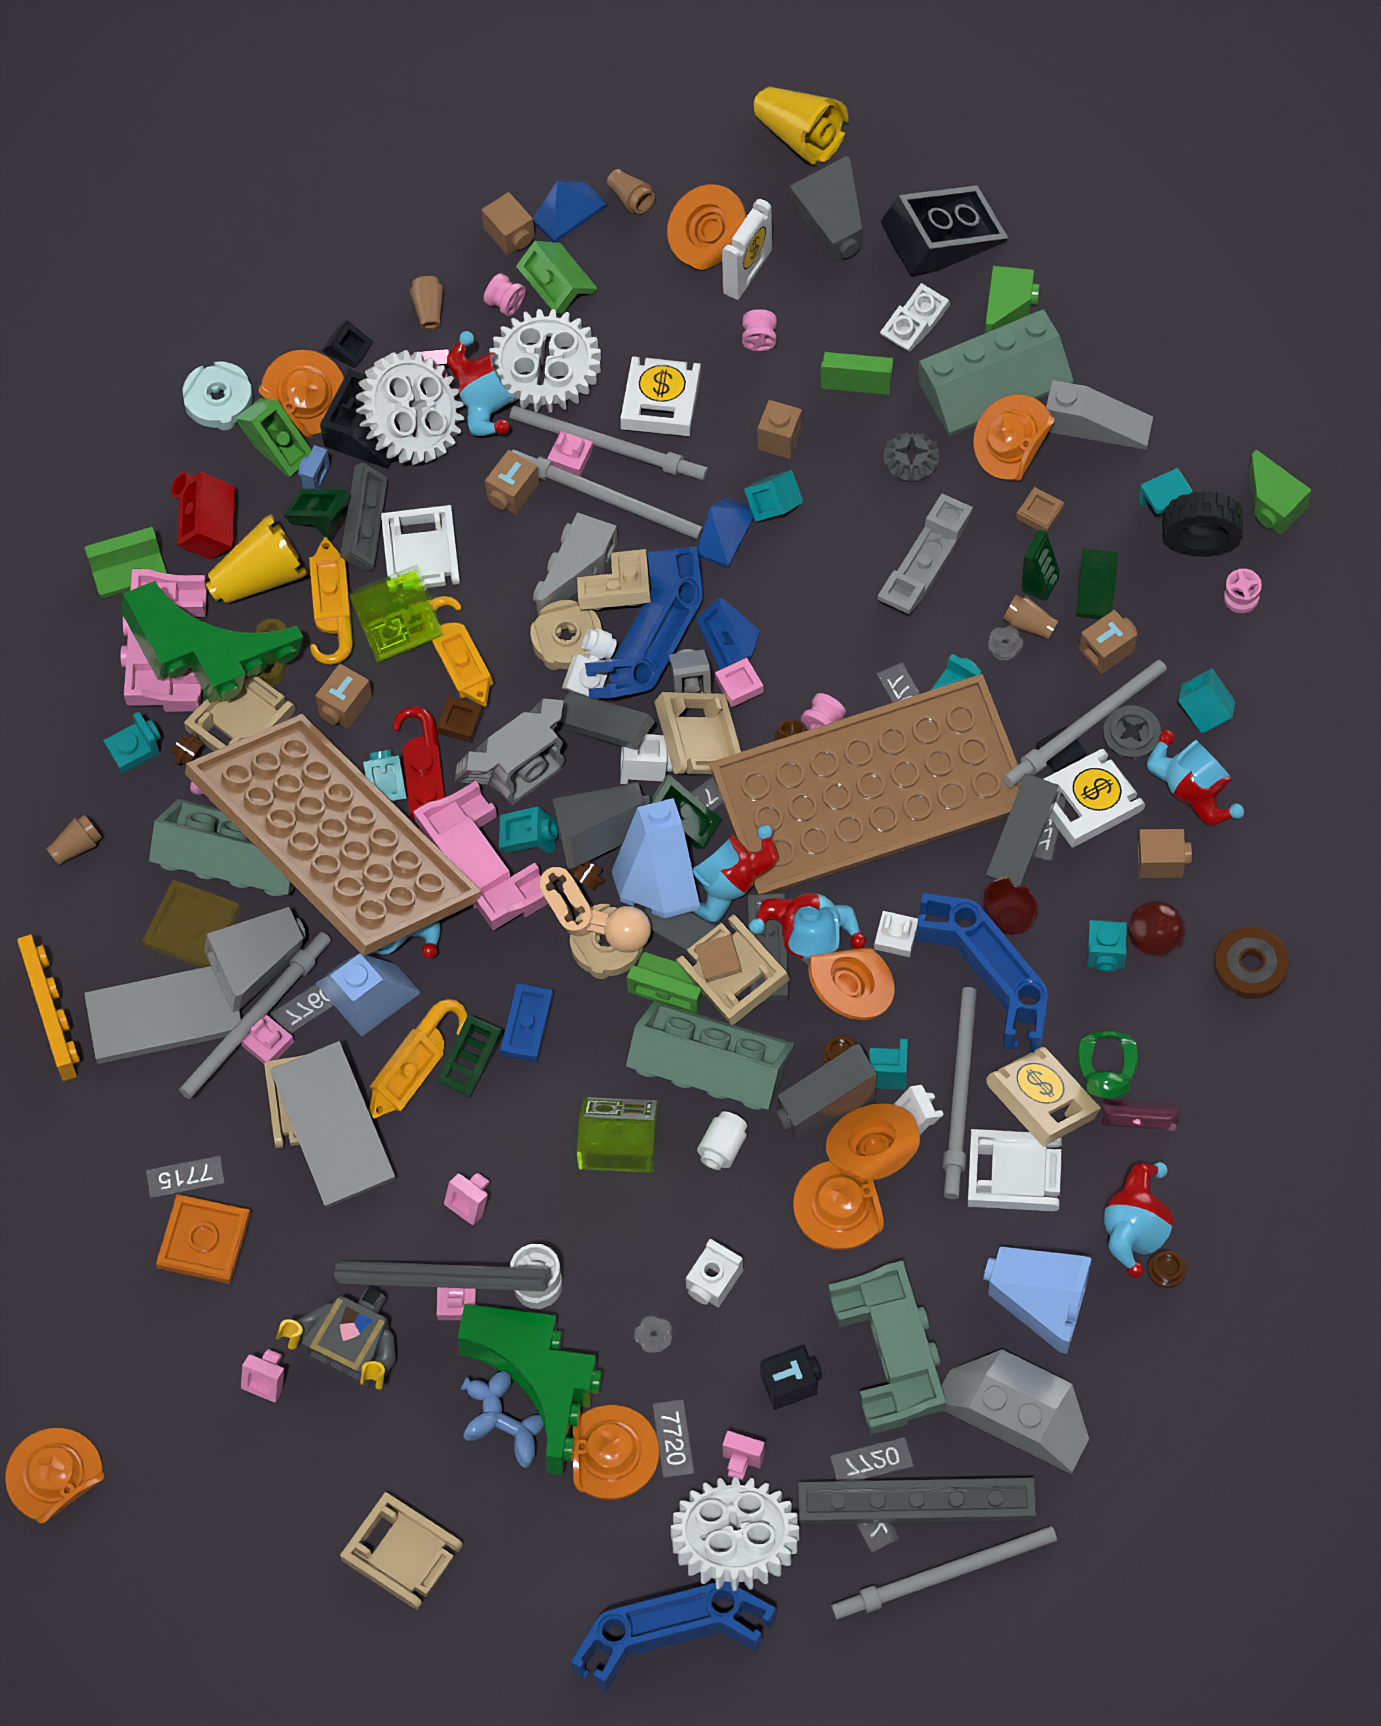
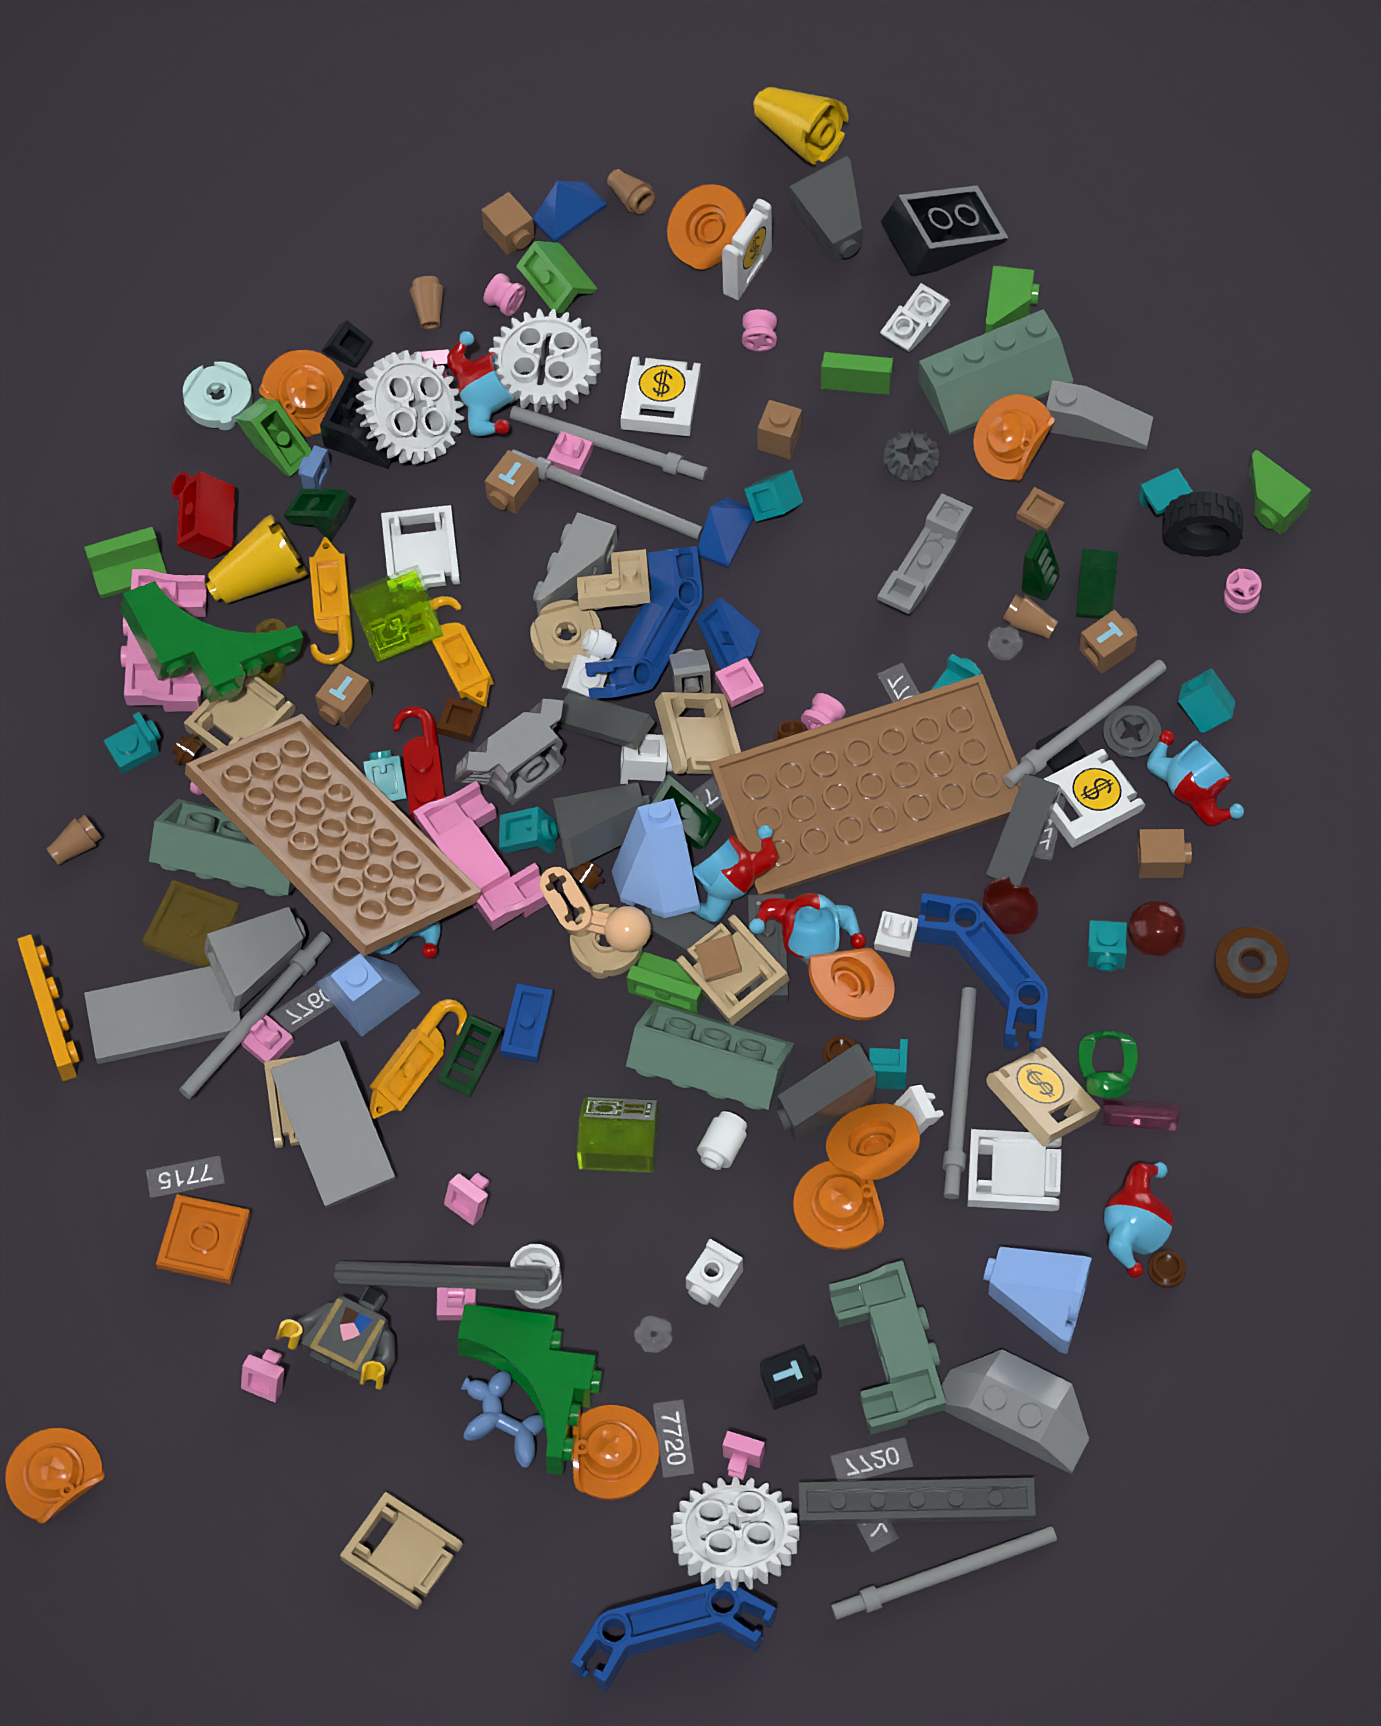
(364, 517): dark grey tile -> none

